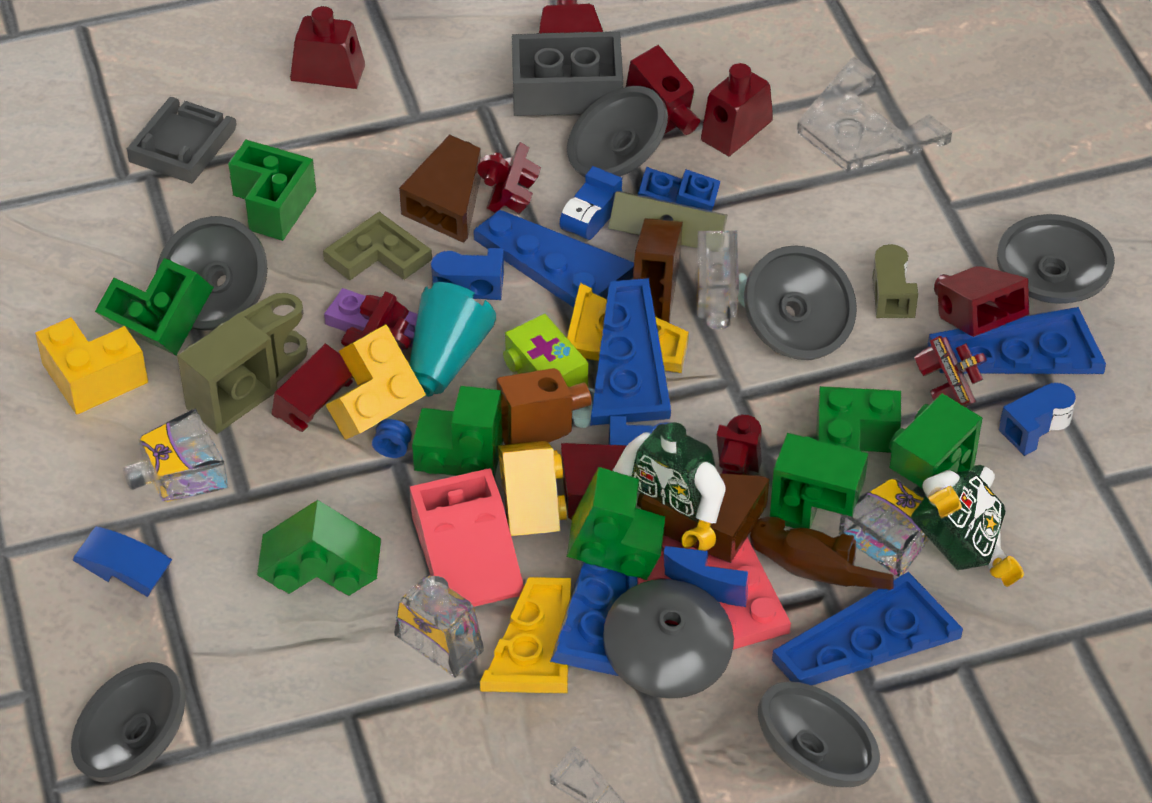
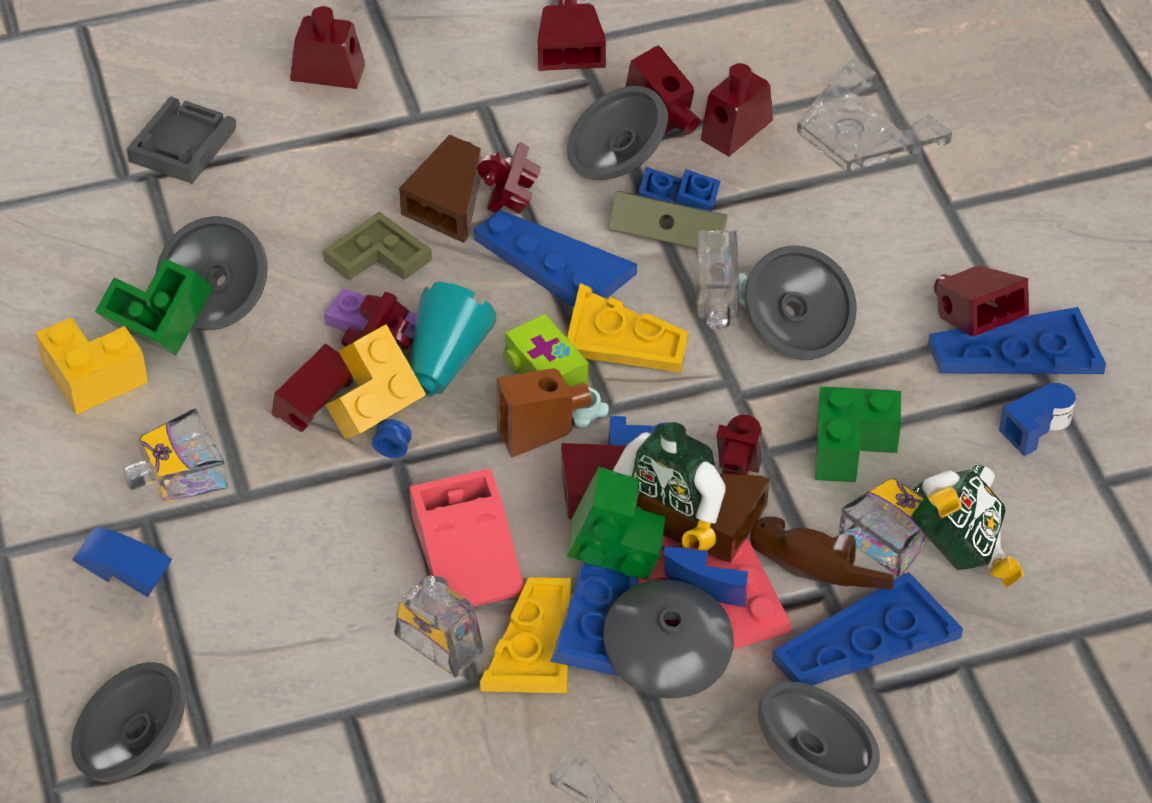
(241, 361): olive brick -> none
(274, 186): green brick -> none
(322, 546): green brick -> none
(461, 438): green brick -> none
(476, 272): blue leg -> none
(530, 488): yellow brick -> none
(564, 71): dark grey brick -> none
(591, 204): blue leg -> none
(630, 358): blue wing -> none
(658, 259): reddish brown slope -> none
(814, 477): green brick -> none
(891, 293): olive leg -> none
(936, 441): green brick -> none
(942, 357): dark red hips -> none
(1059, 257): dark grey dish -> none

